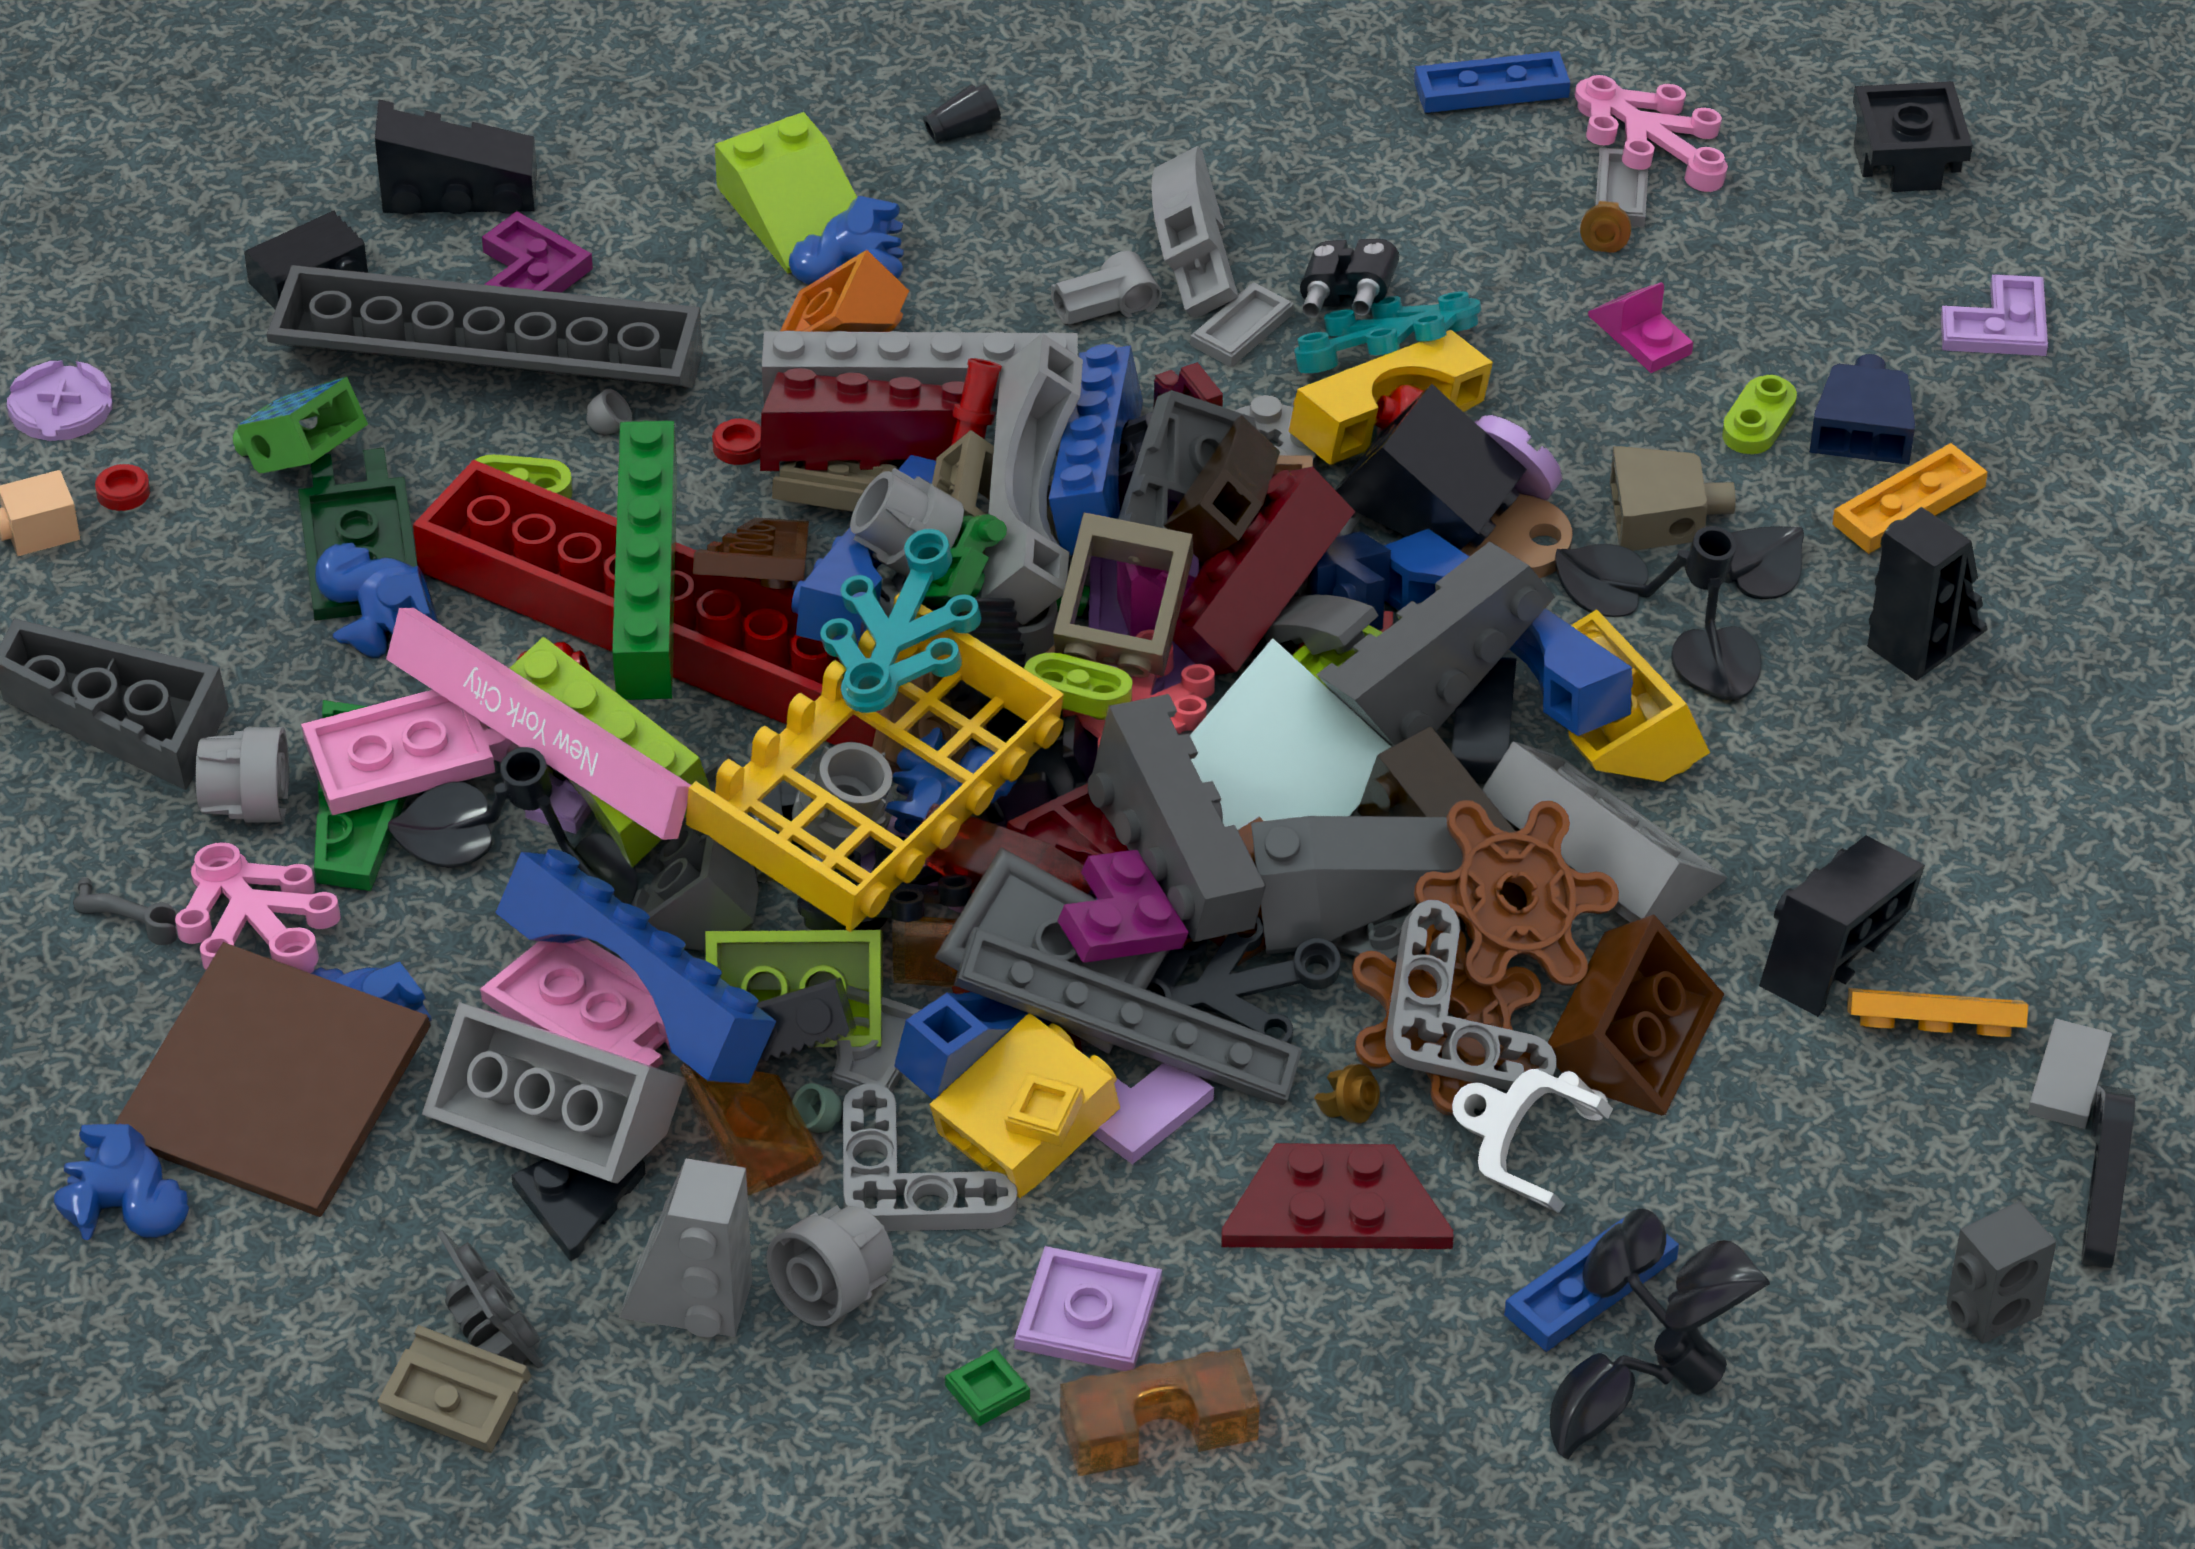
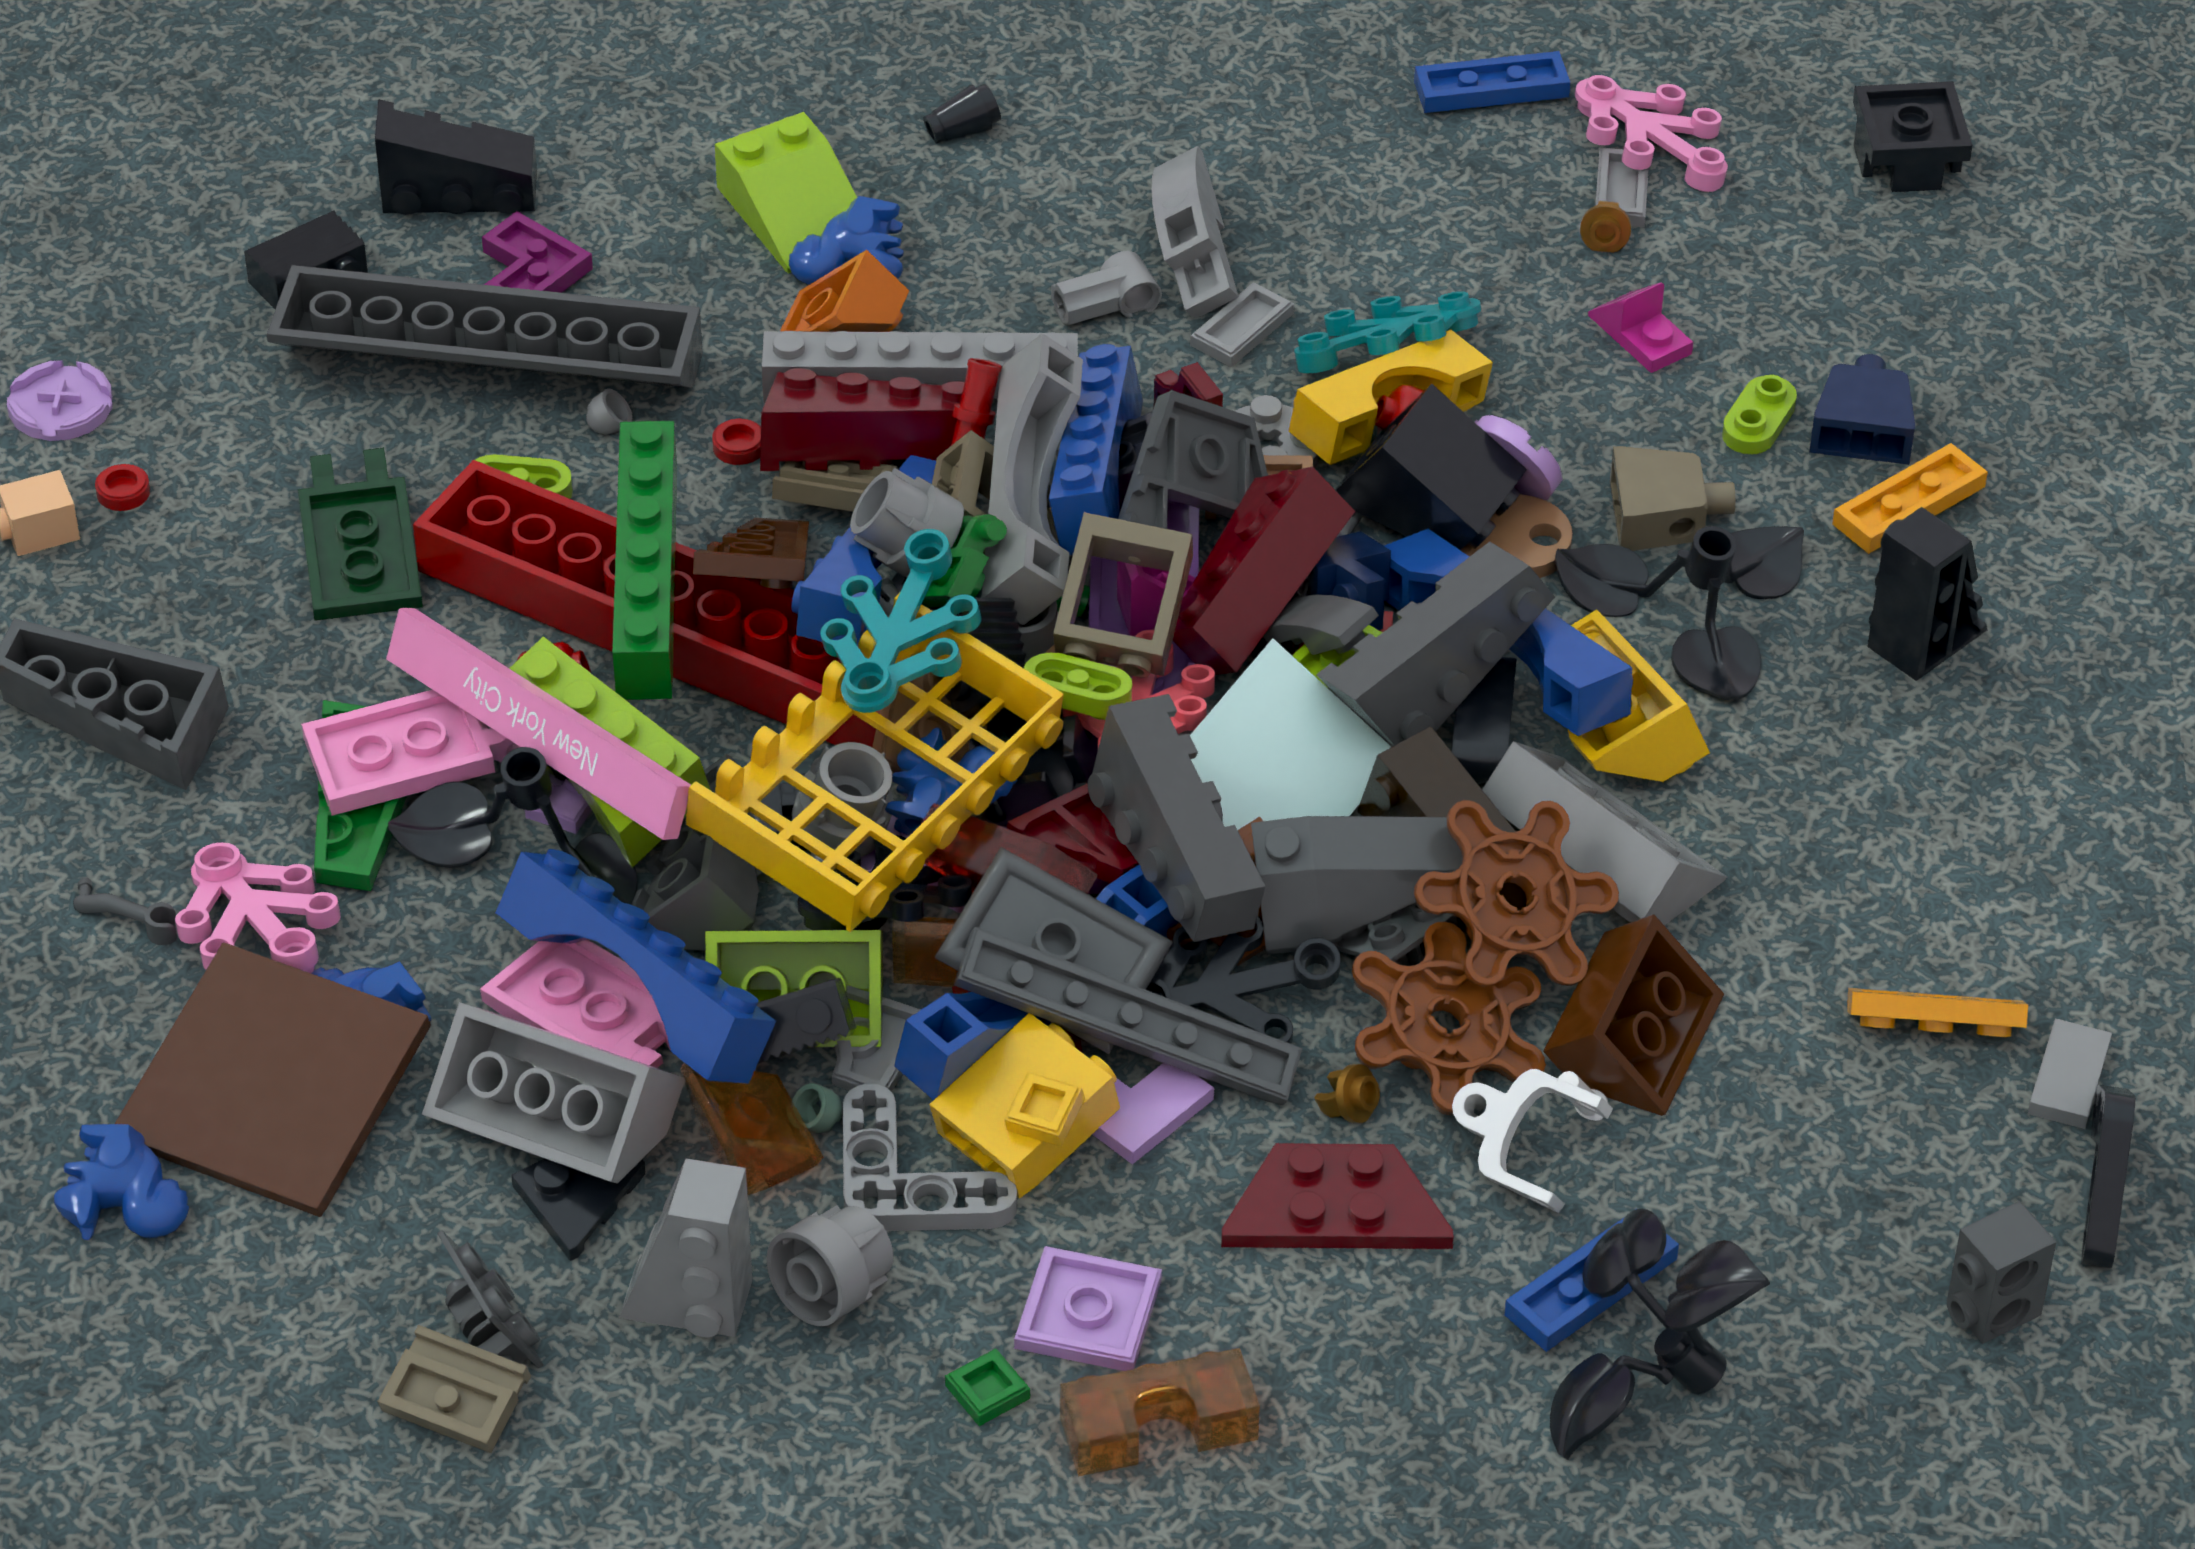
(244, 774): light grey piece -> none
(278, 440): bright green torso -> none
(379, 586): blue animal -> none
(1129, 912): magenta plate -> none
(1227, 491): dark brown slope -> none
(1342, 271): black piece -> none
(1431, 1013): light grey beam -> none
(1833, 917): black wedge -> none
(2010, 327): lavender tile -> none

